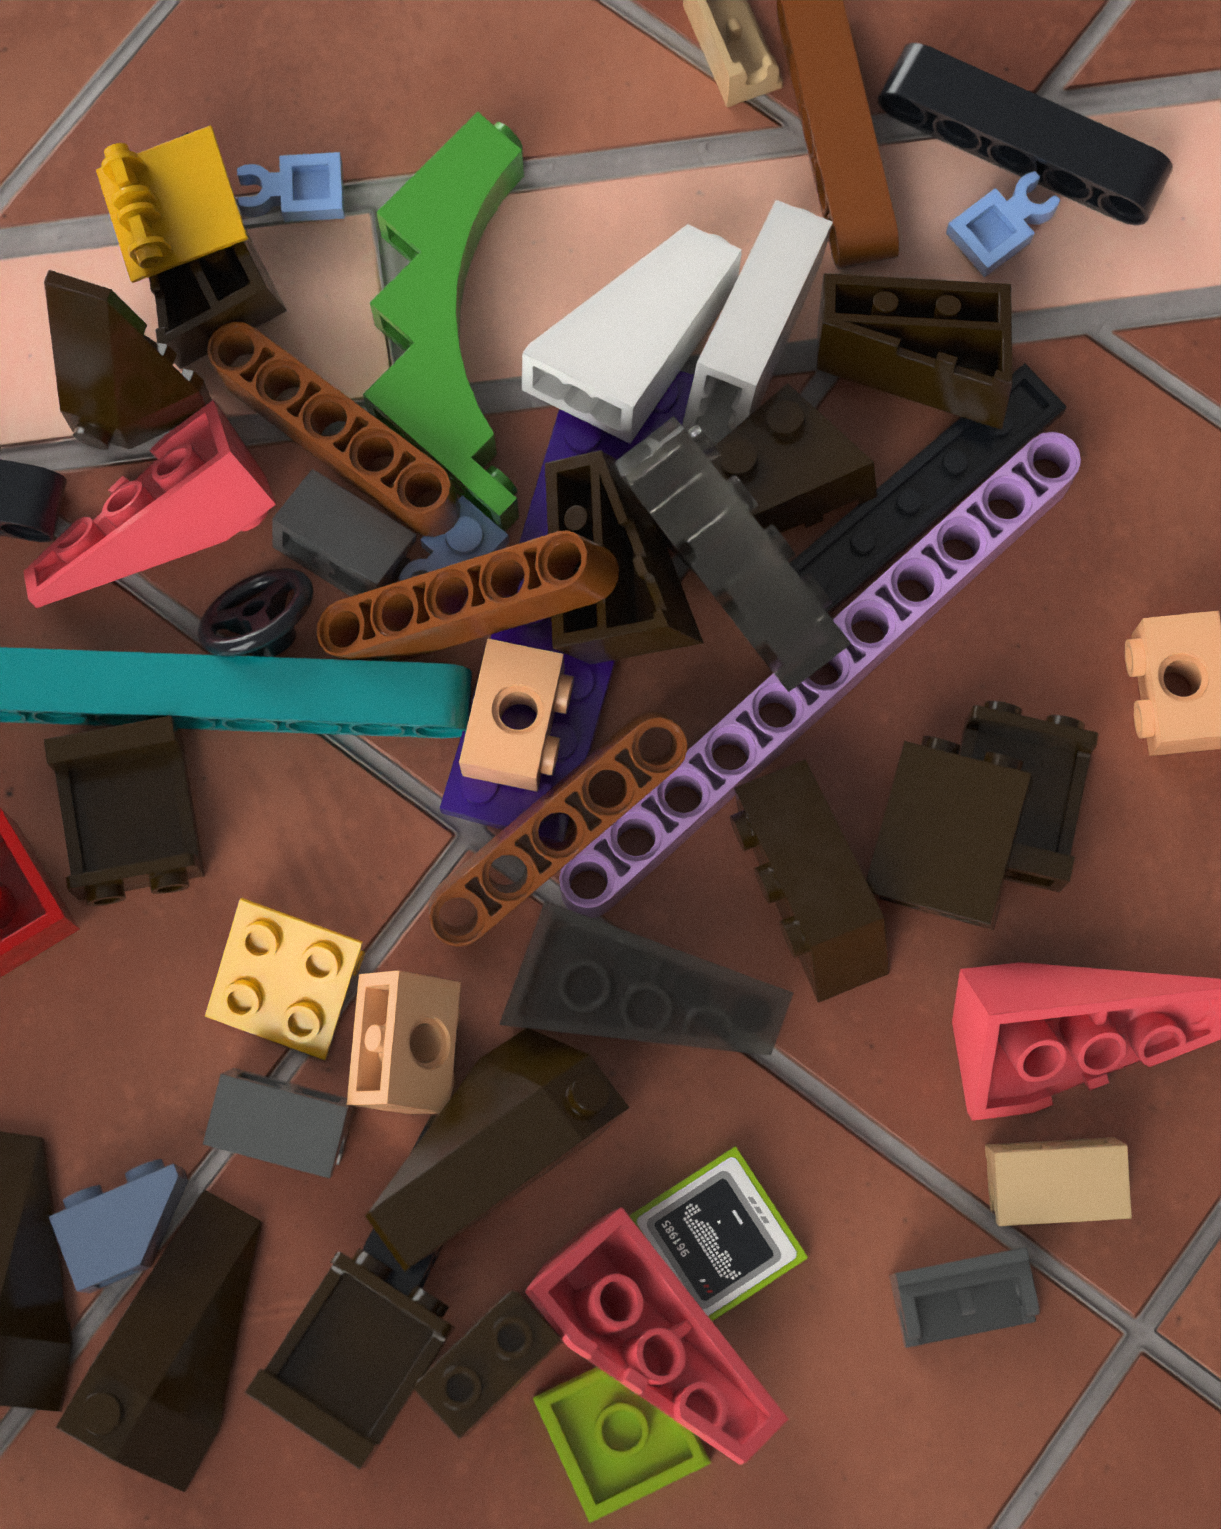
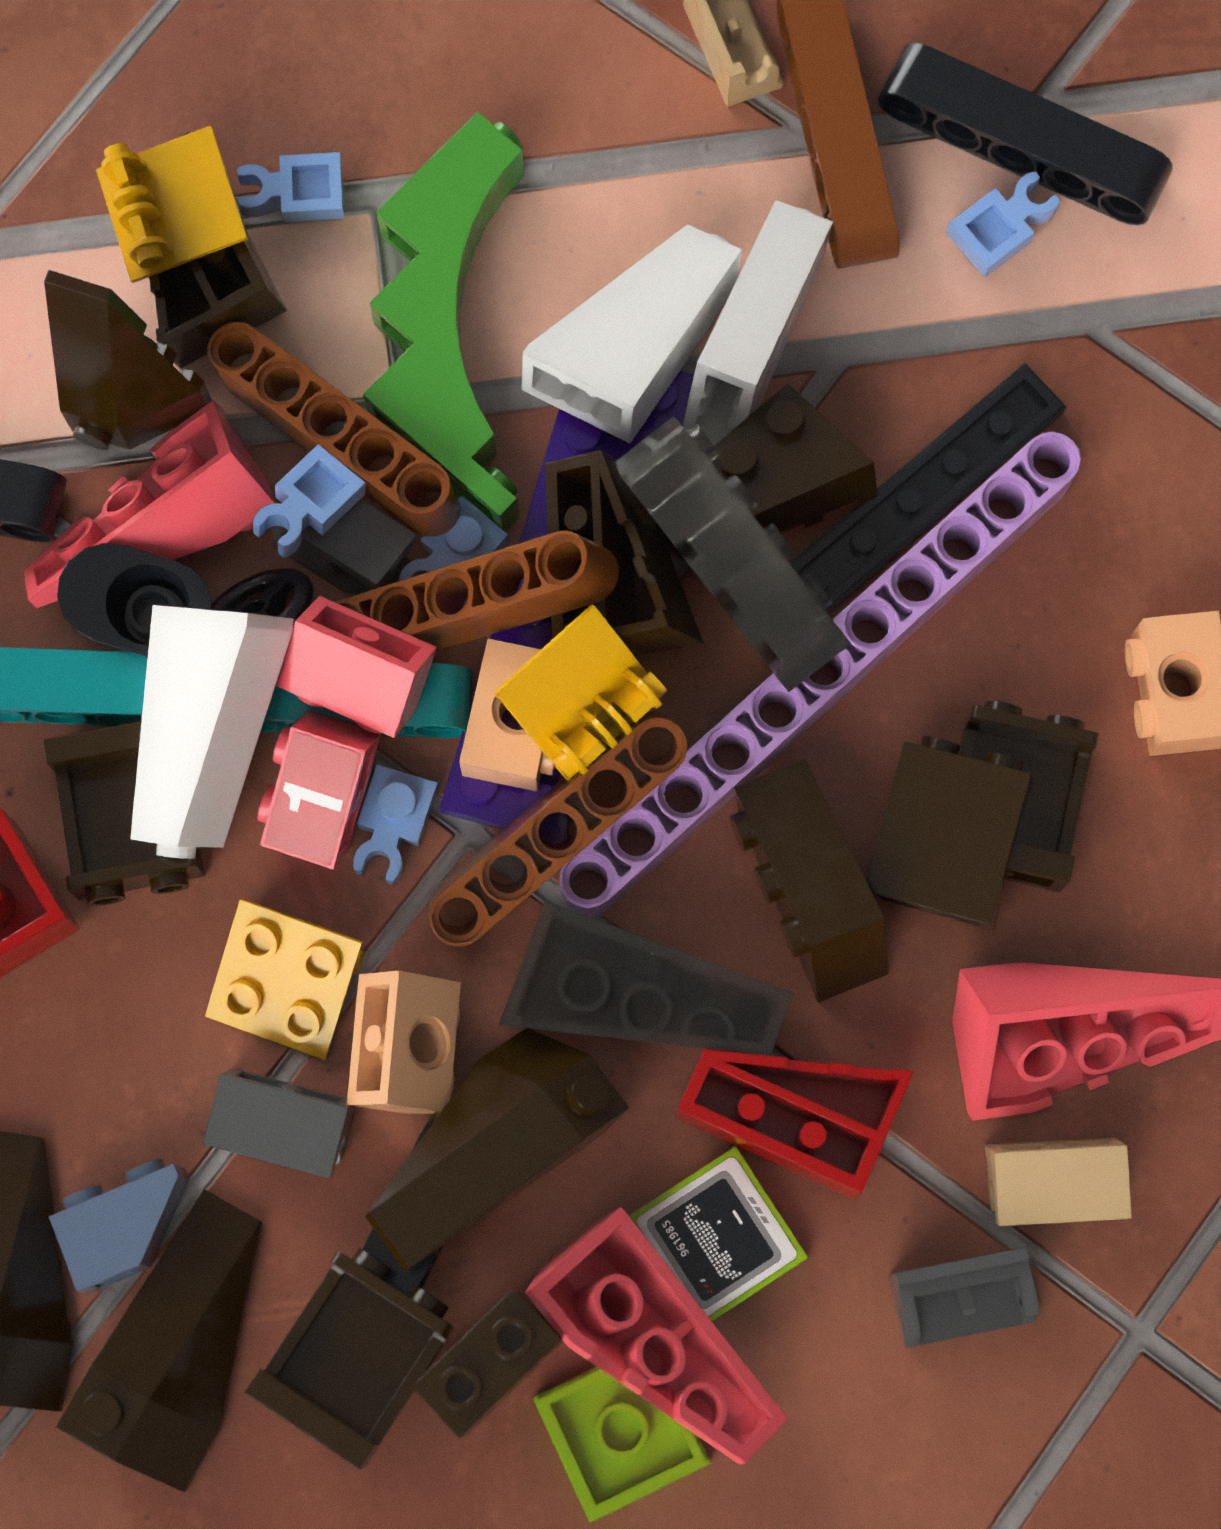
(112, 590): none -> black piece
(201, 721): none -> white slope
(311, 494): none -> light blue plate
(317, 788): none -> brick
(355, 667): none -> coral brick
(395, 813): none -> light blue plate
(580, 693): none -> yellow hinge
(797, 1113): none -> red wedge
(921, 340): dark brown wedge -> none

